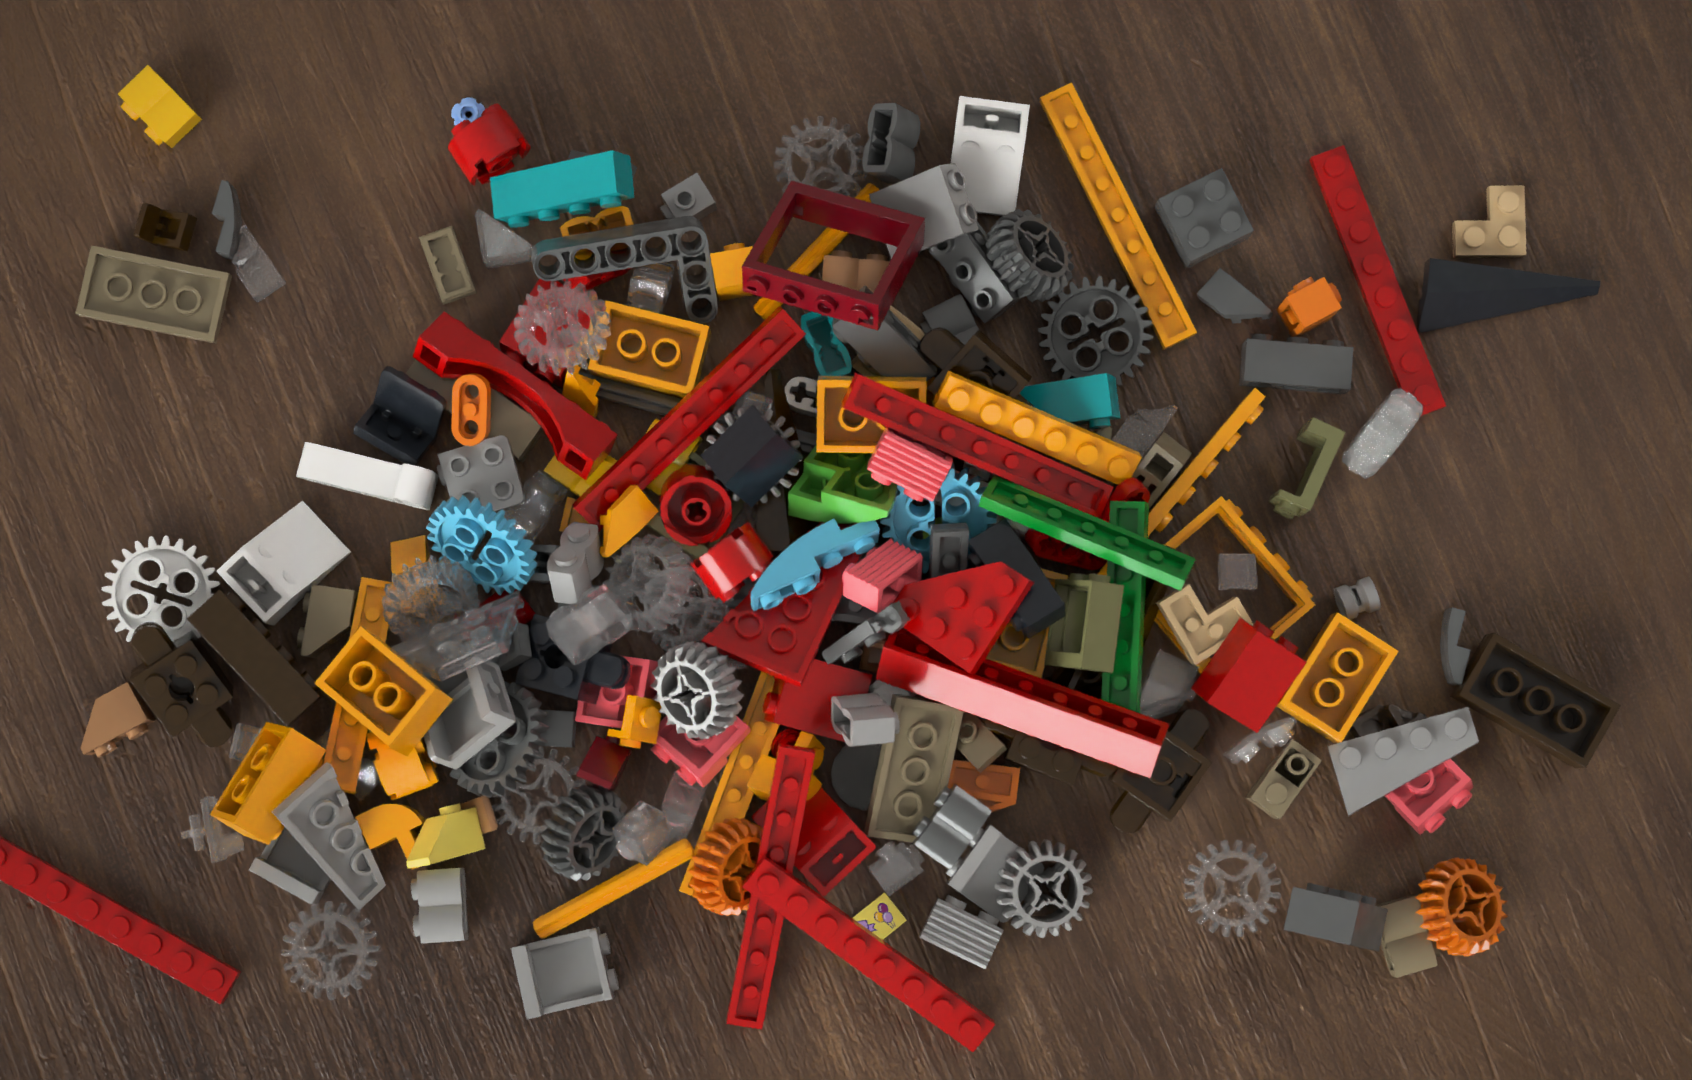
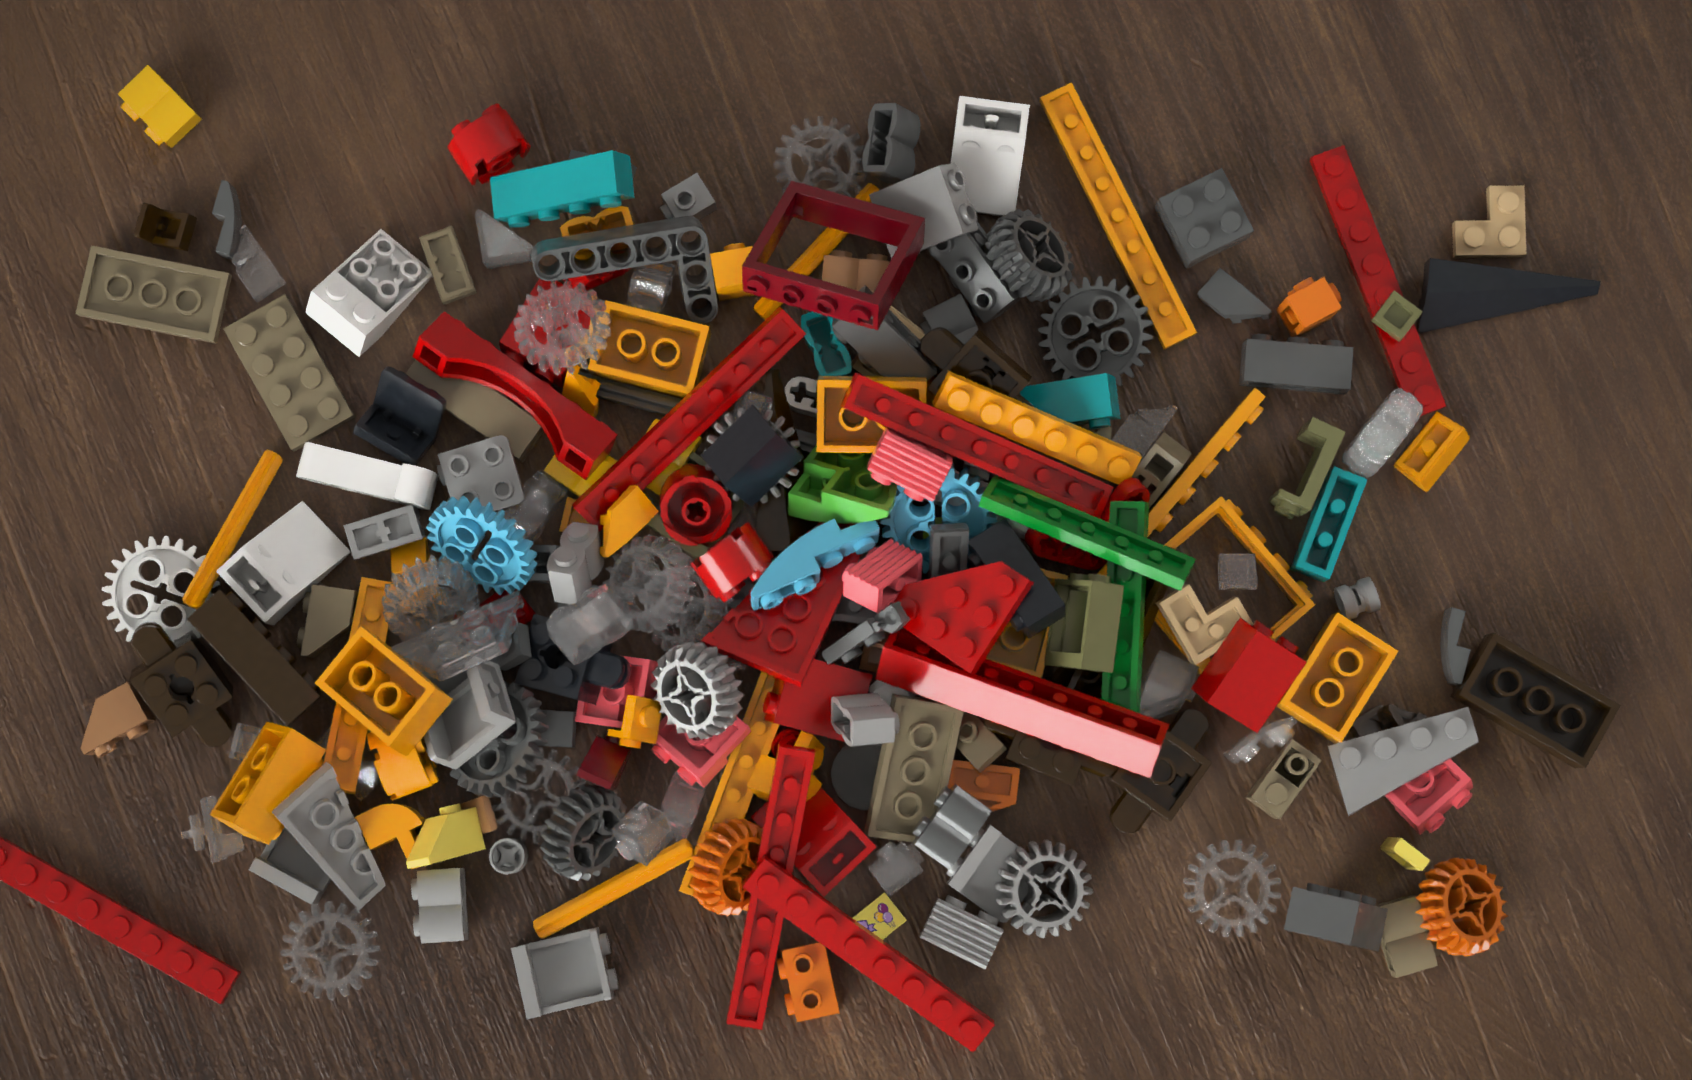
(232, 529): none -> light orange axle
(289, 372): none -> dark tan plate
(368, 292): none -> white slope
(384, 531): none -> light grey hinge
(467, 105): light blue plate -> none
(471, 408): orange plate -> none
(503, 856): none -> light grey wheel
(809, 981): none -> orange brick
(1328, 524): none -> teal brick
(1396, 316): none -> olive plate
(1404, 854): none -> light yellow tile
(1432, 451): none -> light orange slope

